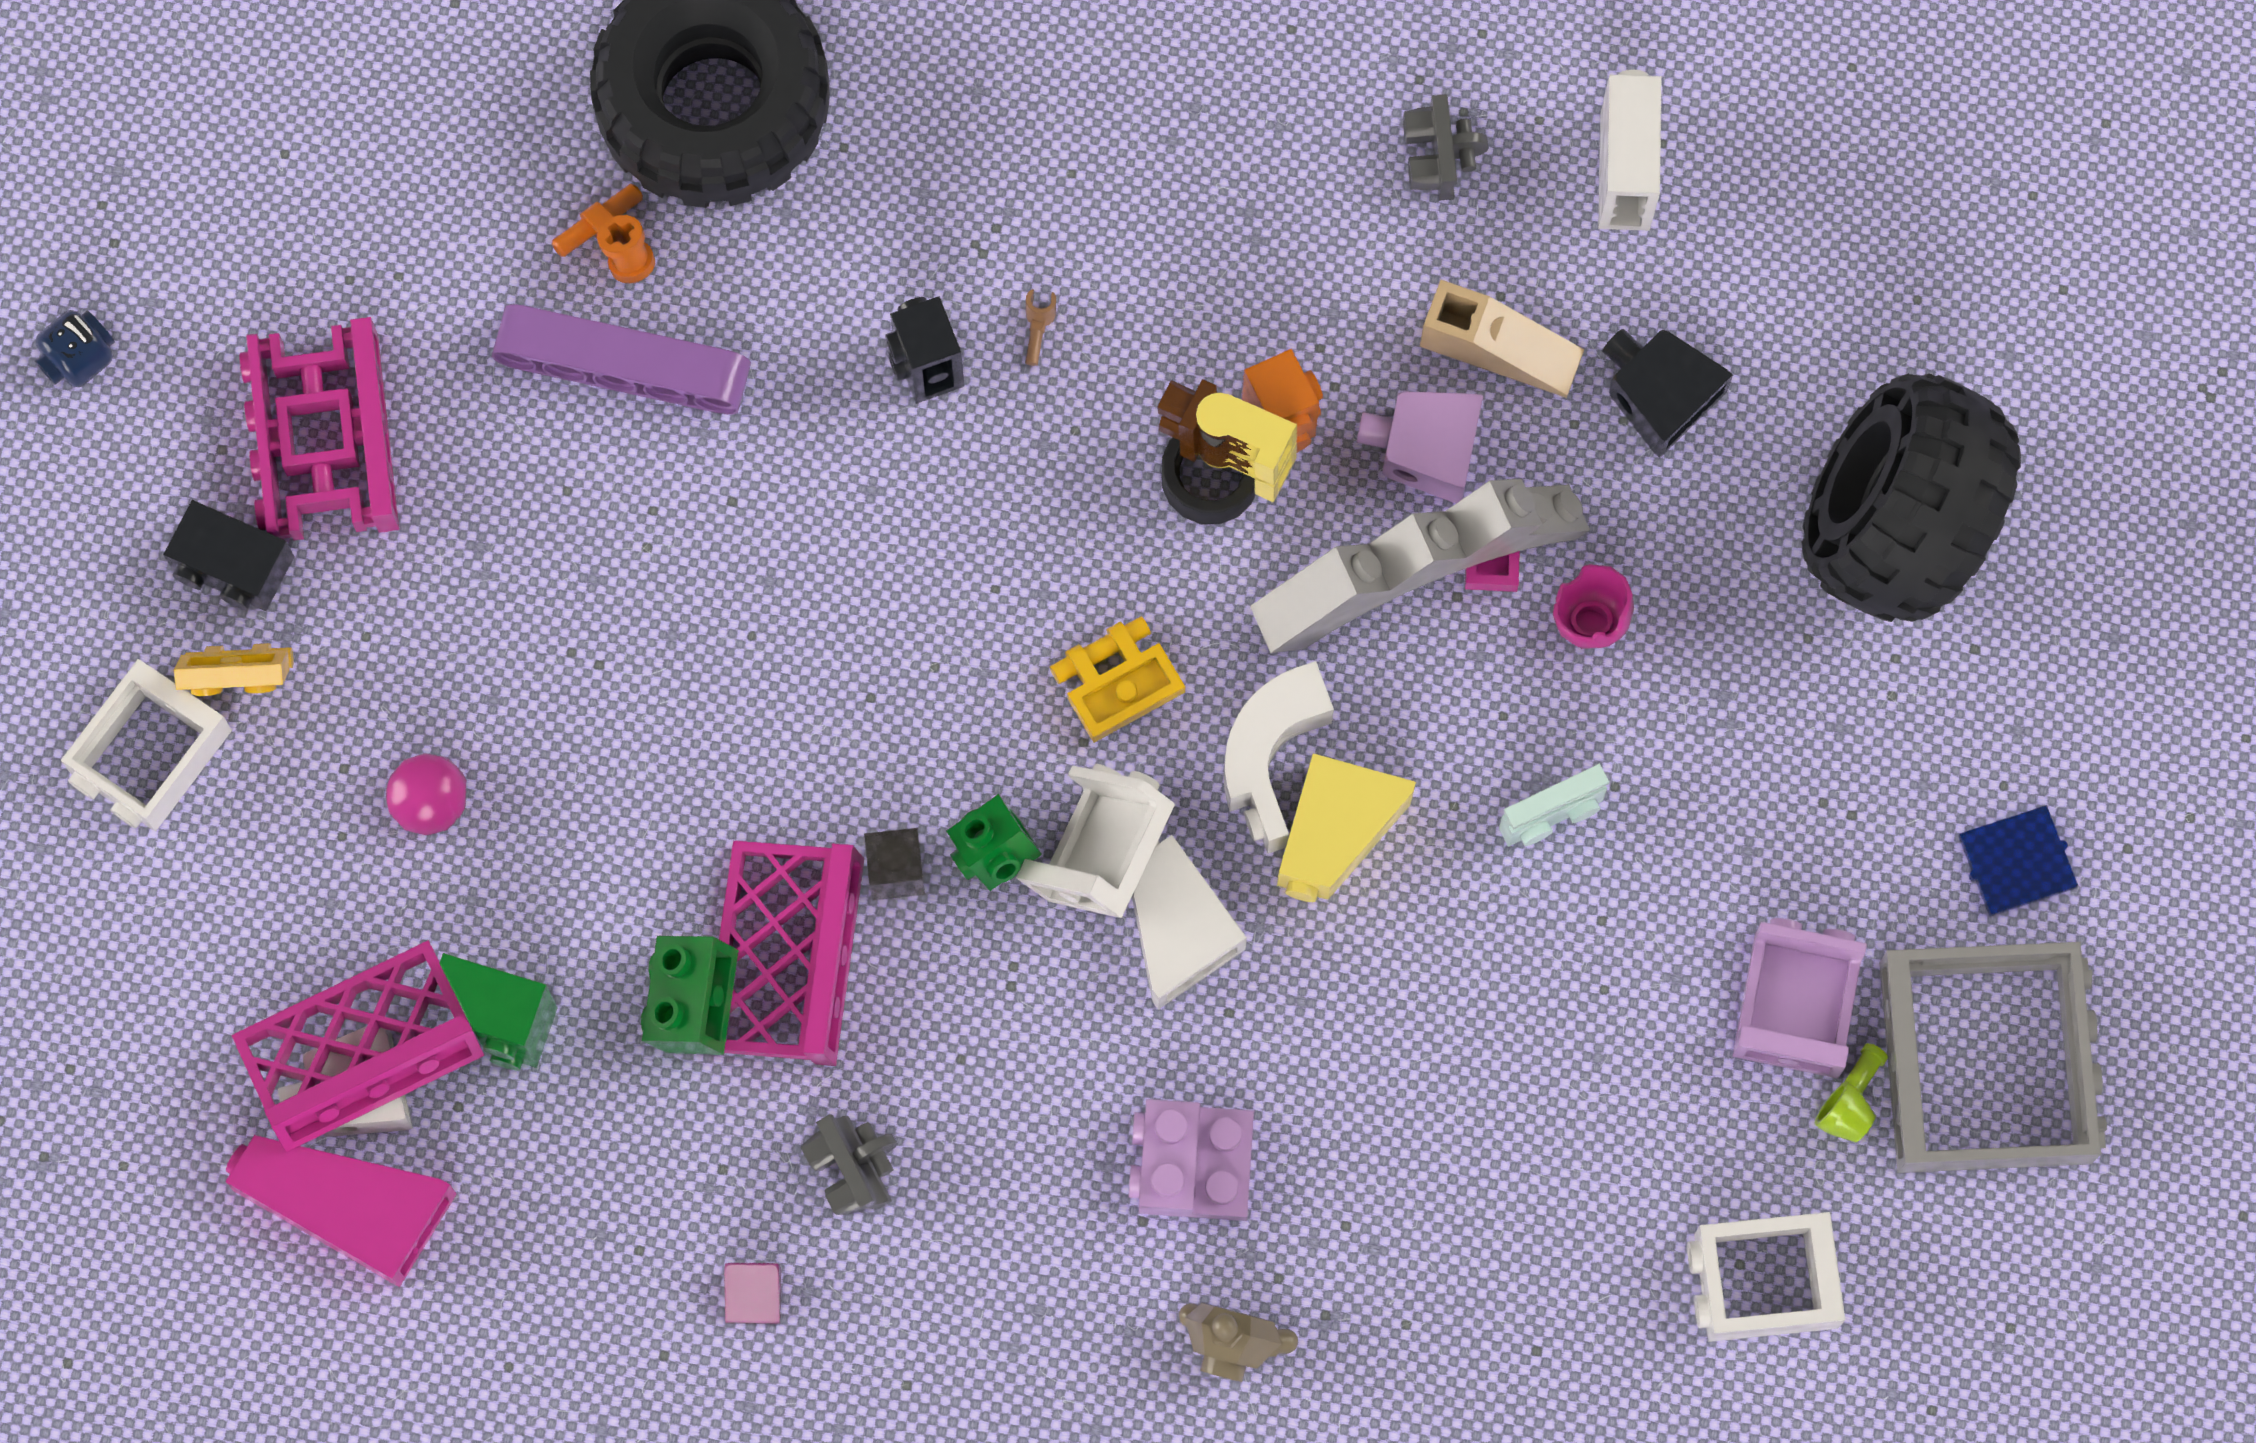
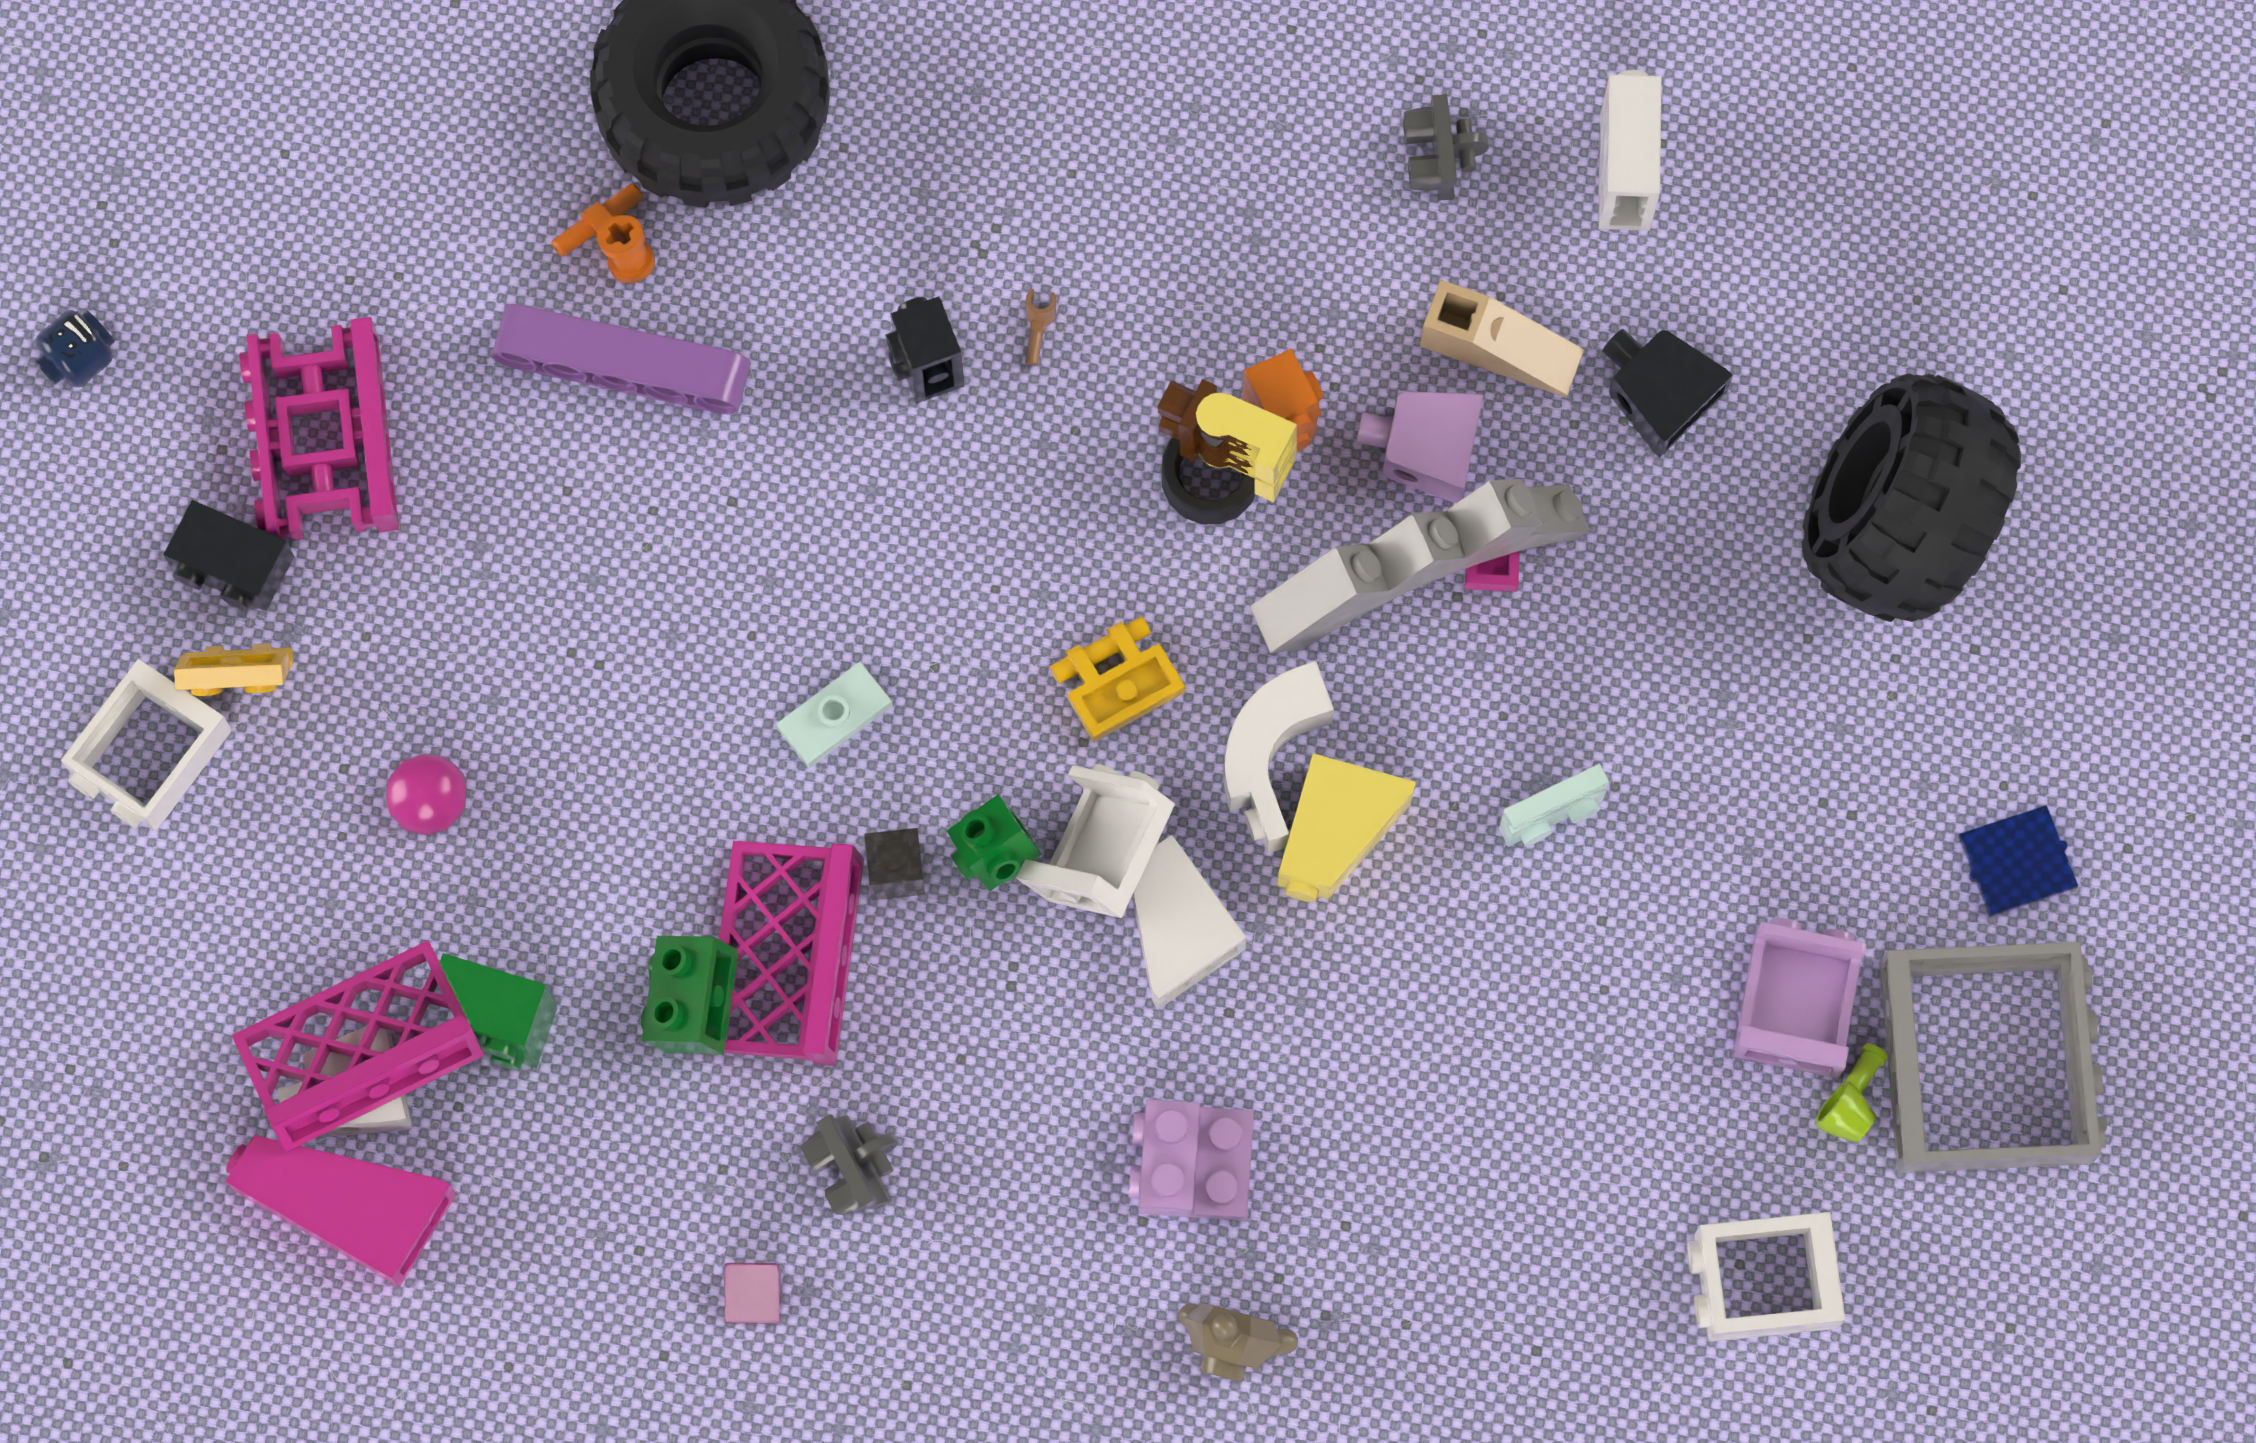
(834, 715): none -> light aqua plate
(1594, 607): dark pink hair -> none

